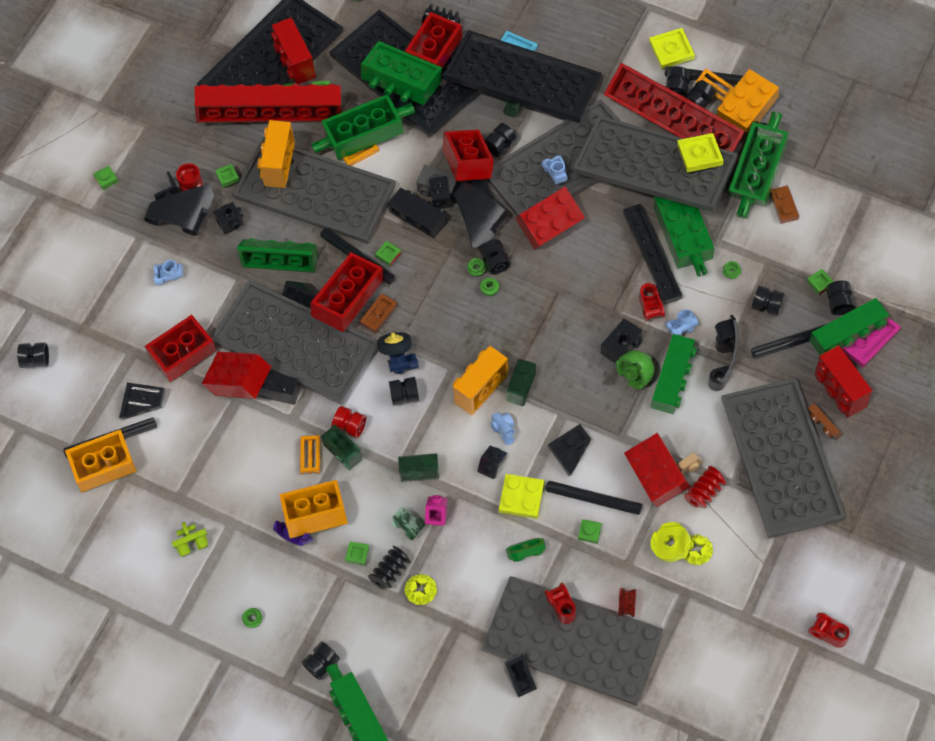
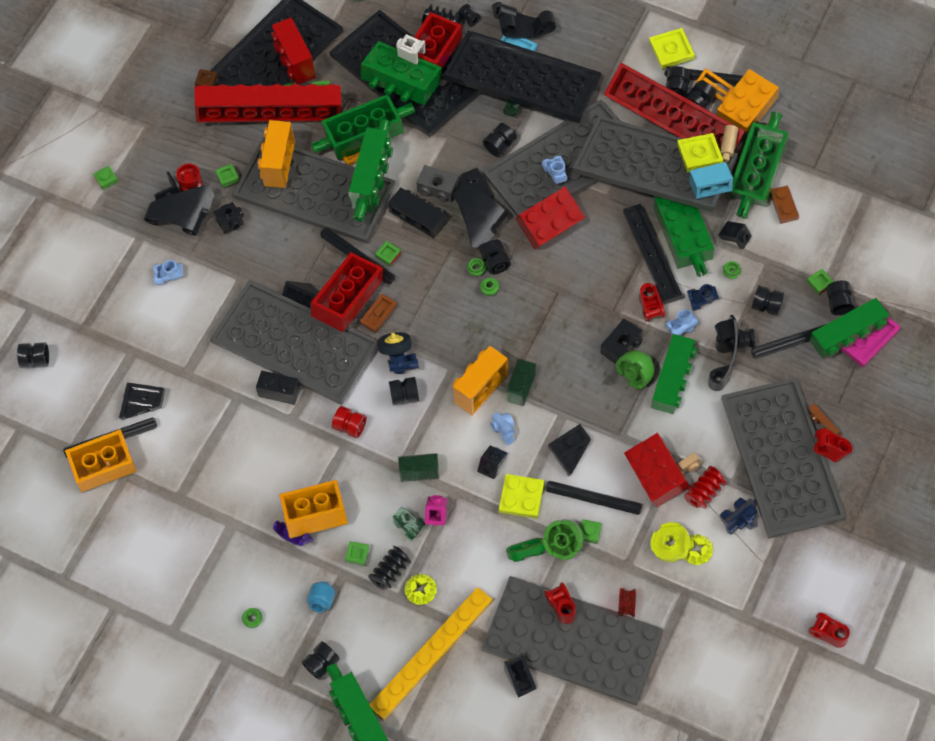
(180, 348): red brick -> none
(199, 537): lime hips -> none
(206, 78): none -> reddish brown plate
(236, 375): red brick -> none
(278, 255): green slope -> none
(310, 469): light orange tile -> none
(320, 596): none -> dark azure head
(342, 447): clear green brick -> none
(370, 170): none -> green brick
(409, 48): none -> white window
(430, 653): none -> yellow plate
(440, 192): black bracket -> none
(467, 155): red brick -> none
(476, 16): none -> black bush
(522, 26): none -> black panel
(563, 539): none -> bright green cylinder
(700, 297): none -> dark blue plate
(711, 180): none -> medium azure brick
(728, 142): none -> tan cylinder
(736, 233): none -> black bracket
(741, 517): none -> dark blue hips
(746, 338): none -> black wheel
(831, 445): none -> red piece
(843, 381): red brick -> none

